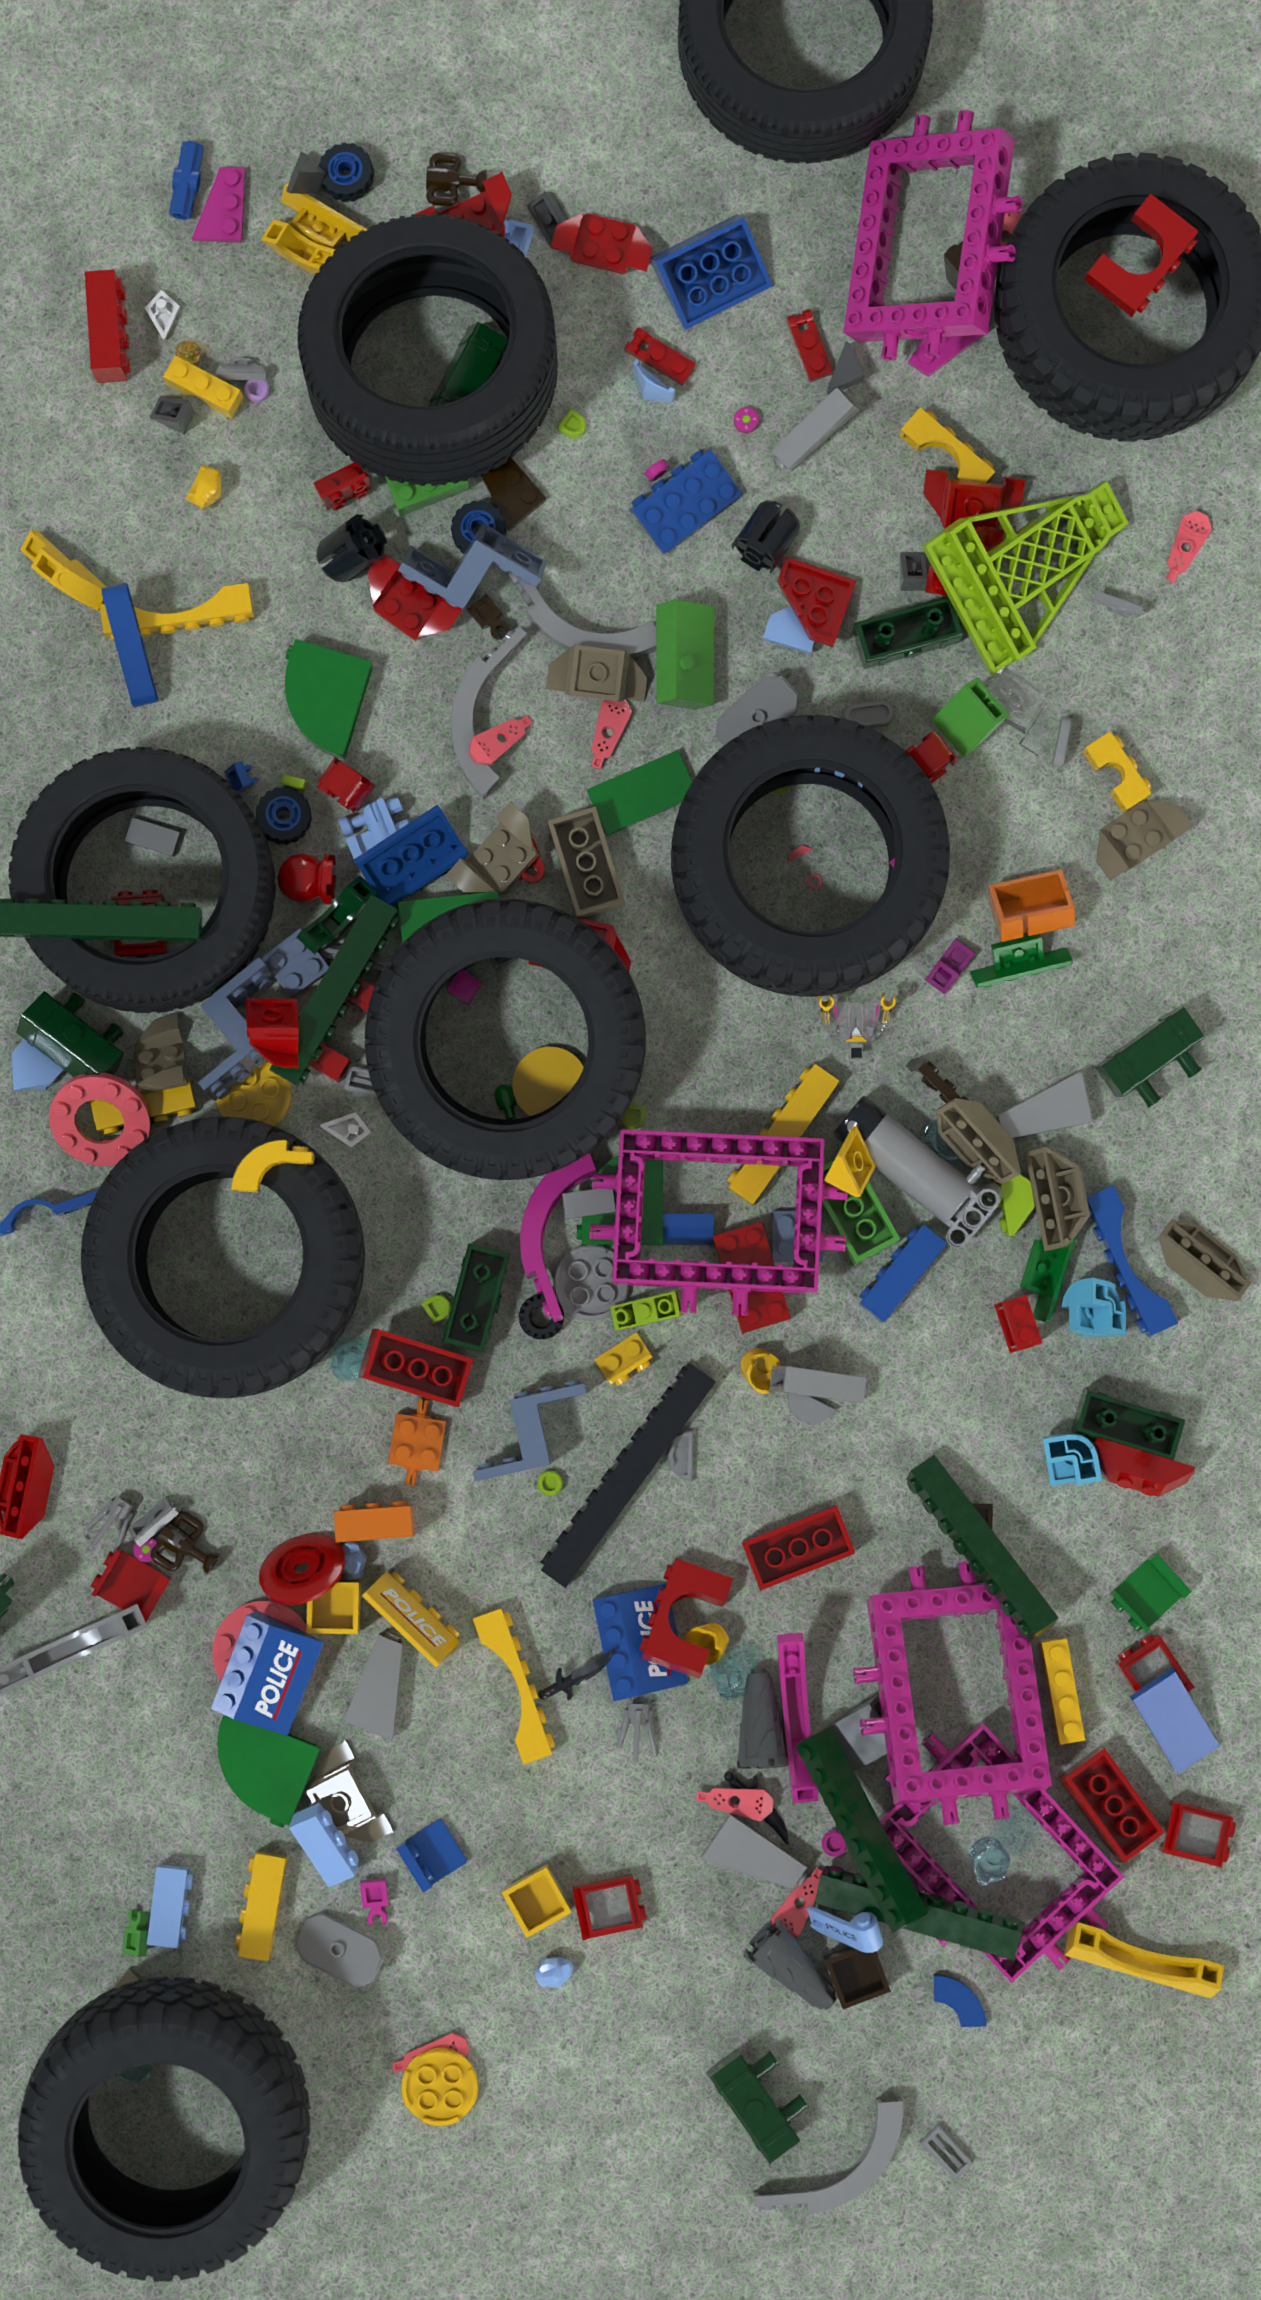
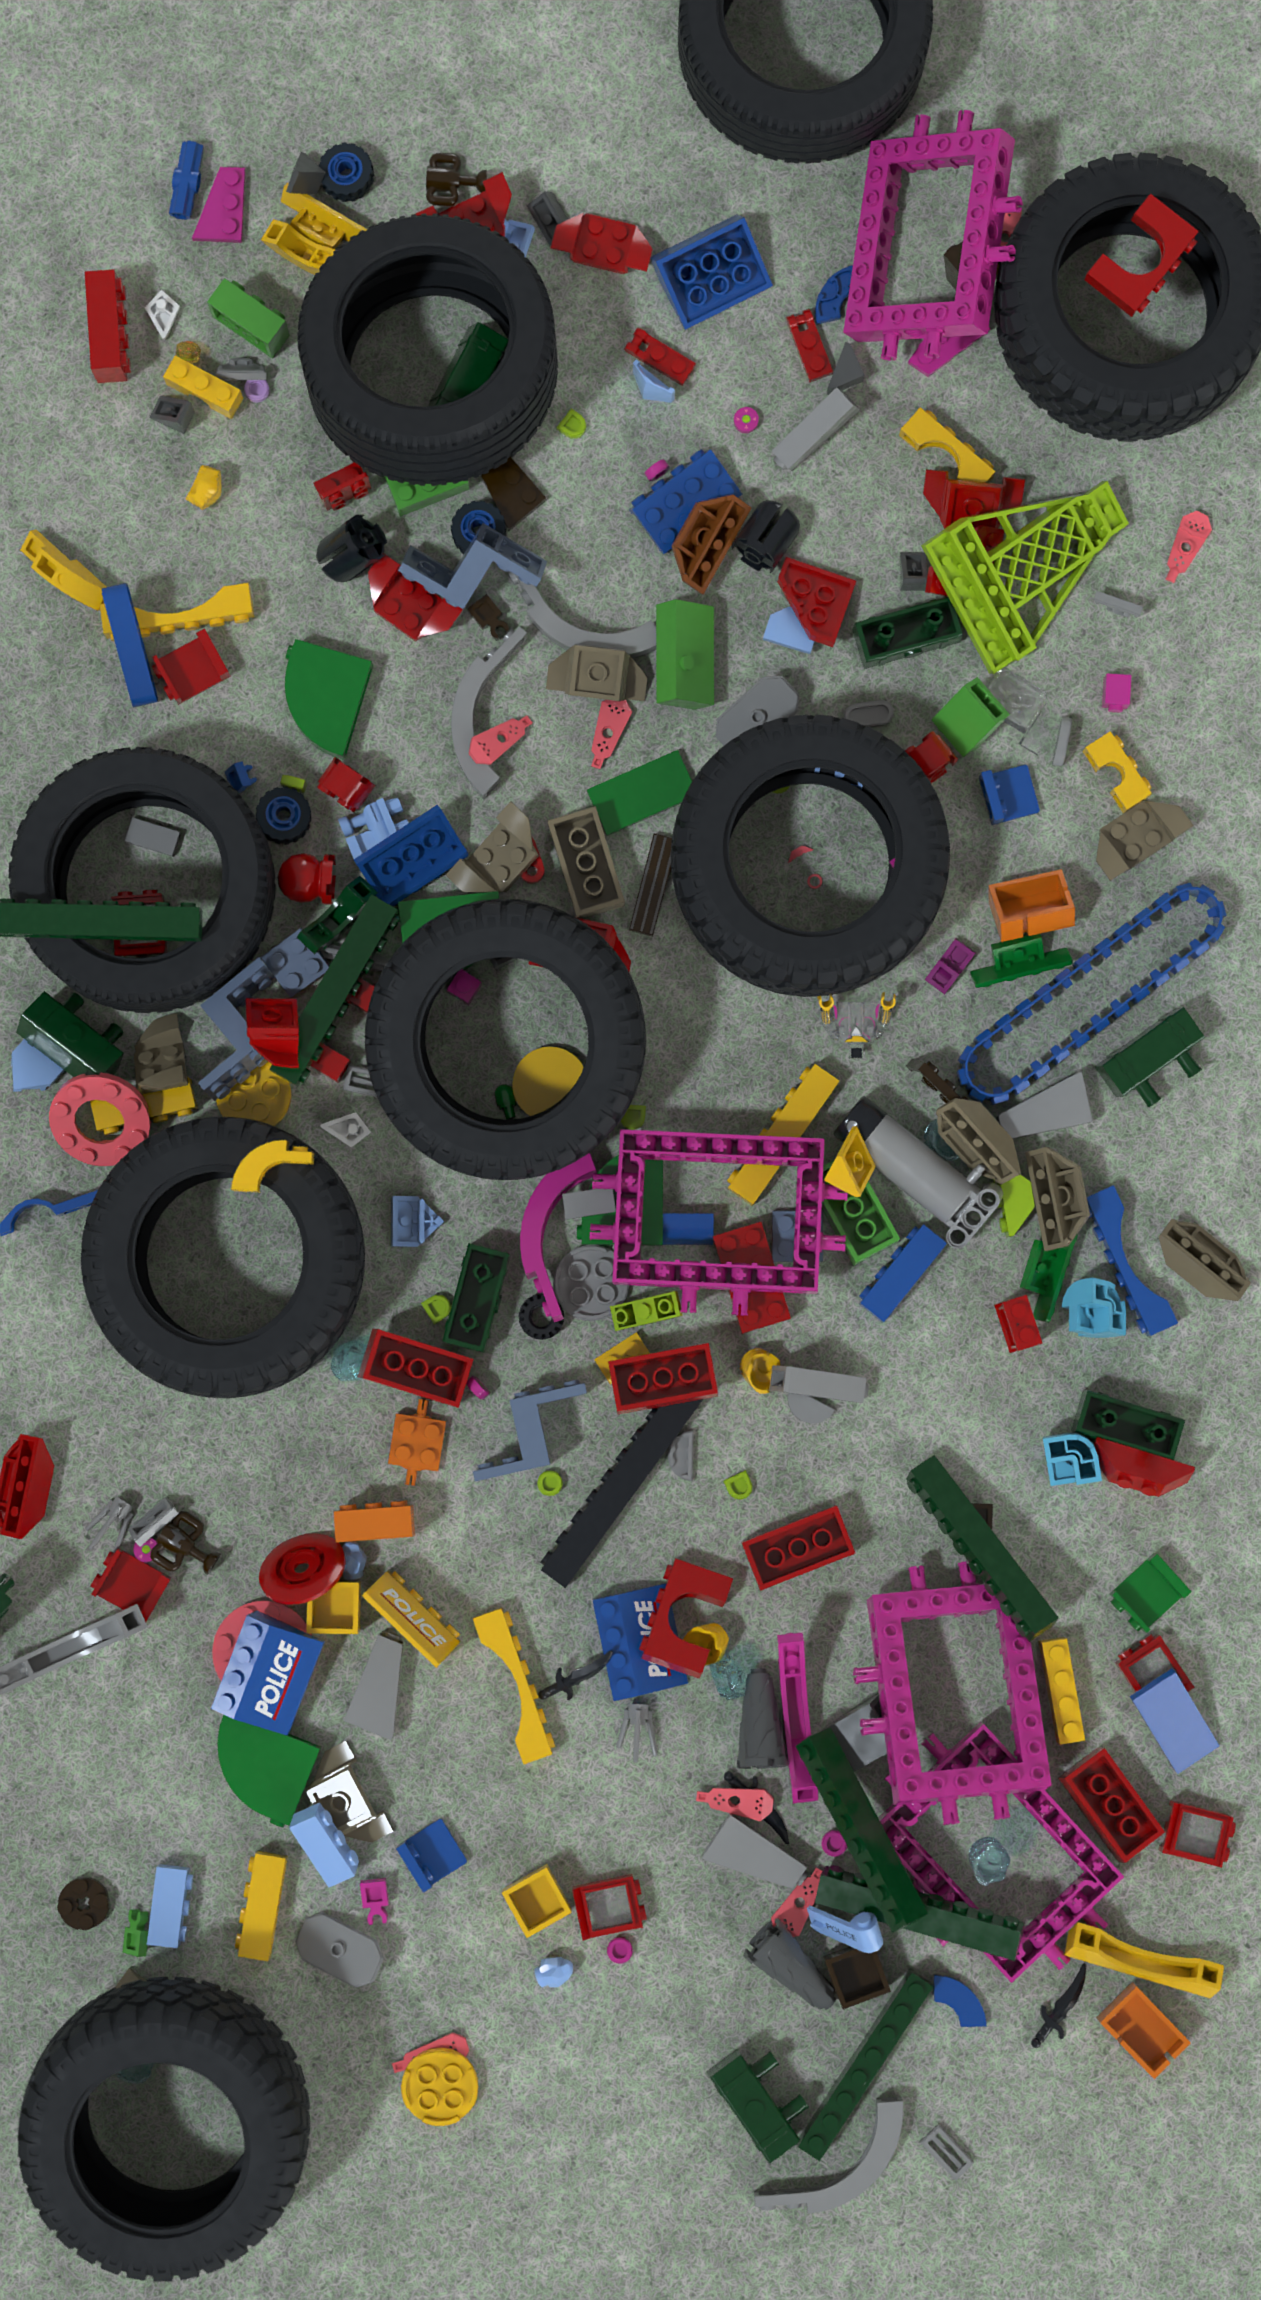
(98, 1903): none -> dark brown plate
(191, 668): none -> red panel
(249, 317): none -> bright green brick
(411, 1221): none -> light blue slope
(477, 1387): none -> dark pink tile
(619, 1950): none -> dark pink tile
(652, 886): none -> dark brown tile
(663, 1378): none -> red brick
(707, 538): none -> dark orange wedge
(739, 1485): none -> lime tile
(832, 296): none -> blue tile
(864, 2064): none -> dark green brick
(1008, 794): none -> blue bracket
(1060, 2010): none -> black piece
(1116, 692): none -> dark pink brick
(1143, 2030): none -> orange piece
(1203, 895): none -> blue piece

